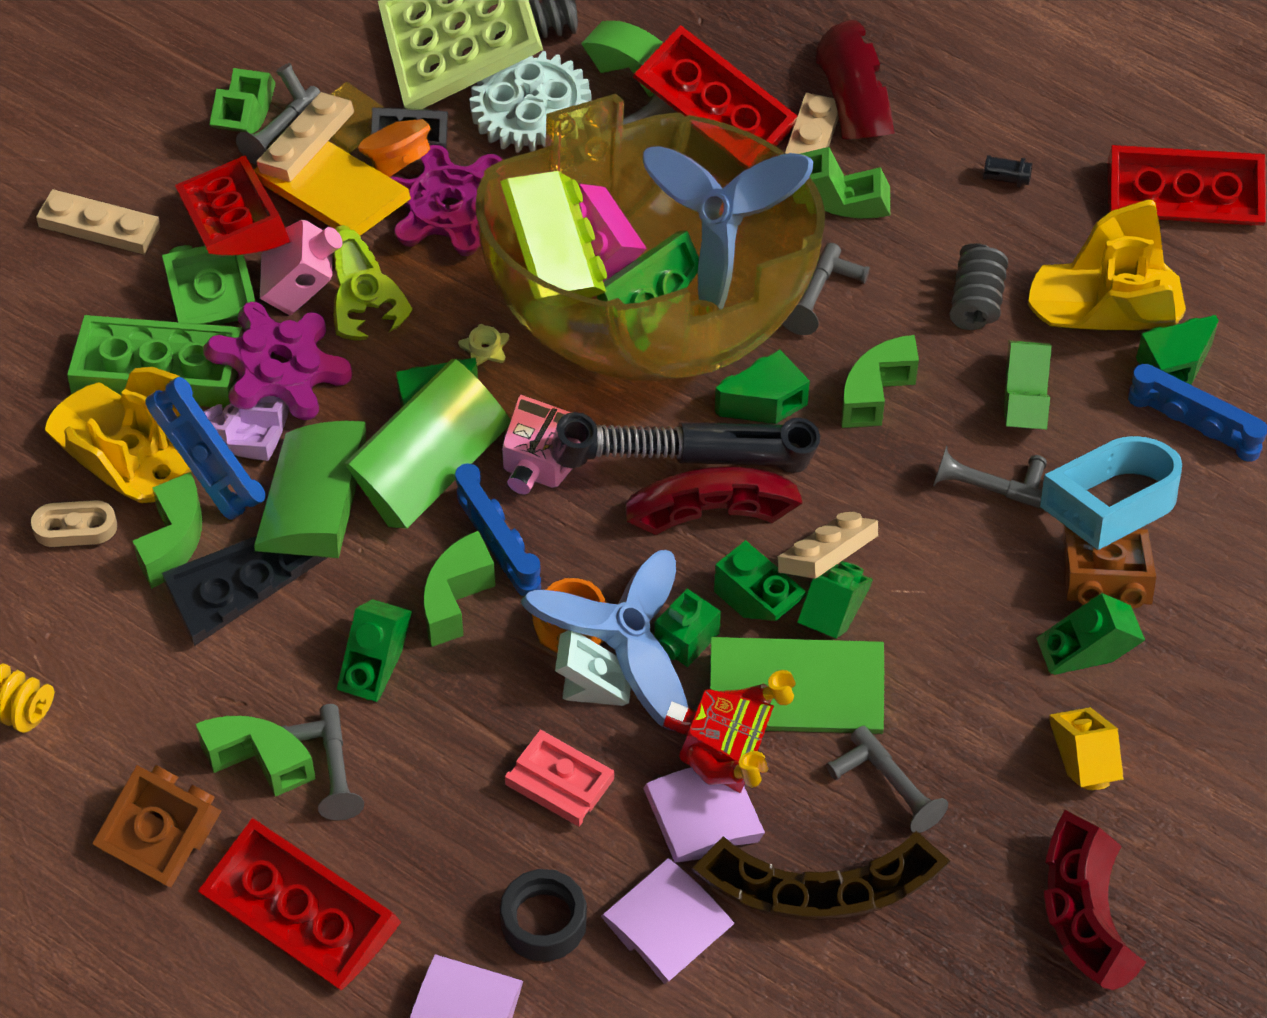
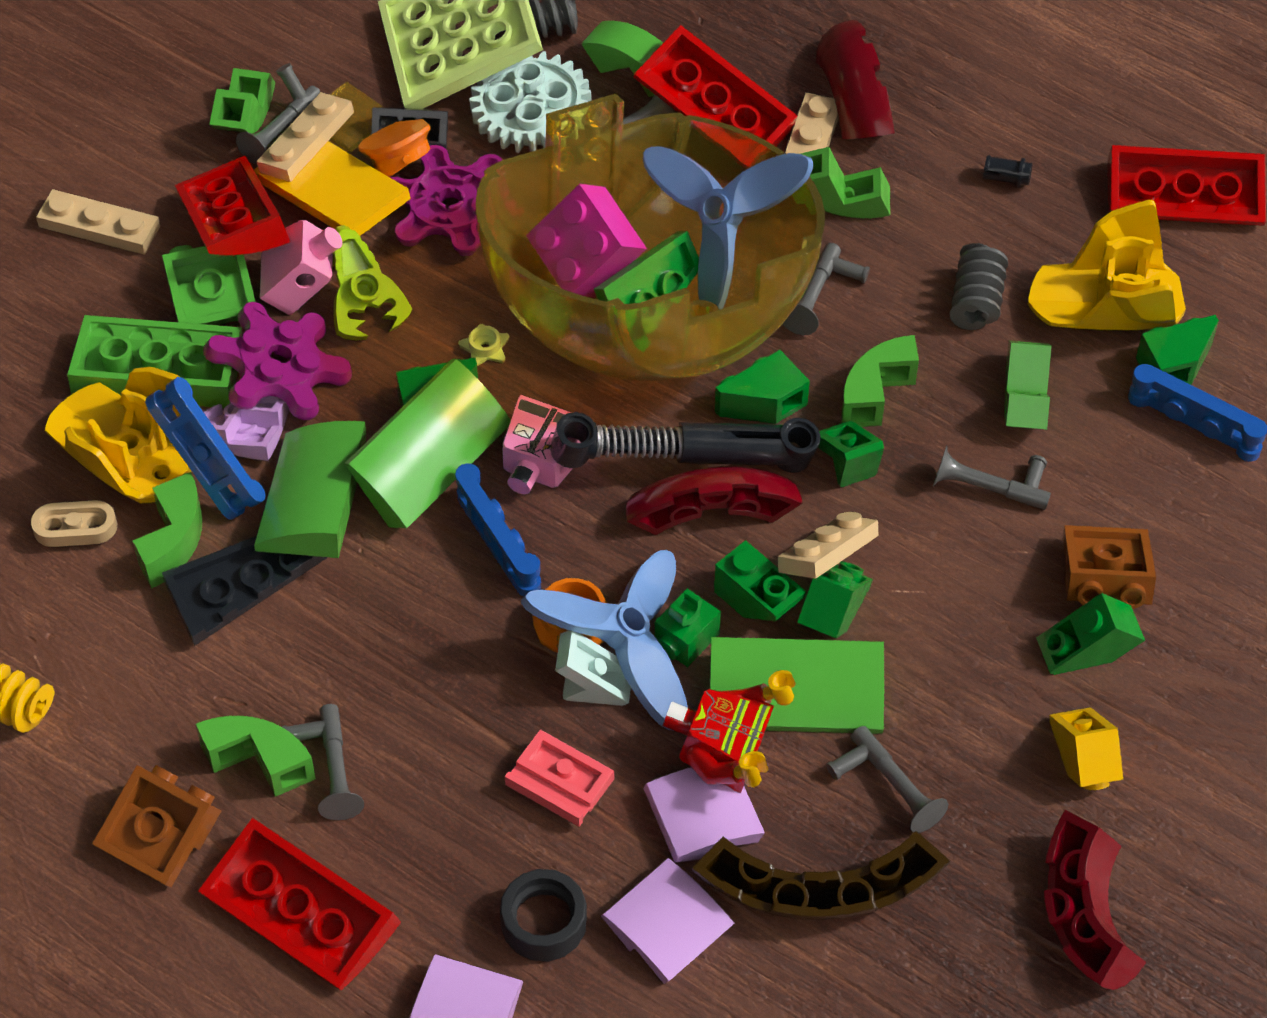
(373, 648): green slope -> none
(456, 574): bright green brick -> none
(554, 233): slope -> none
(853, 450): none -> green slope
(1070, 503): medium azure window -> none

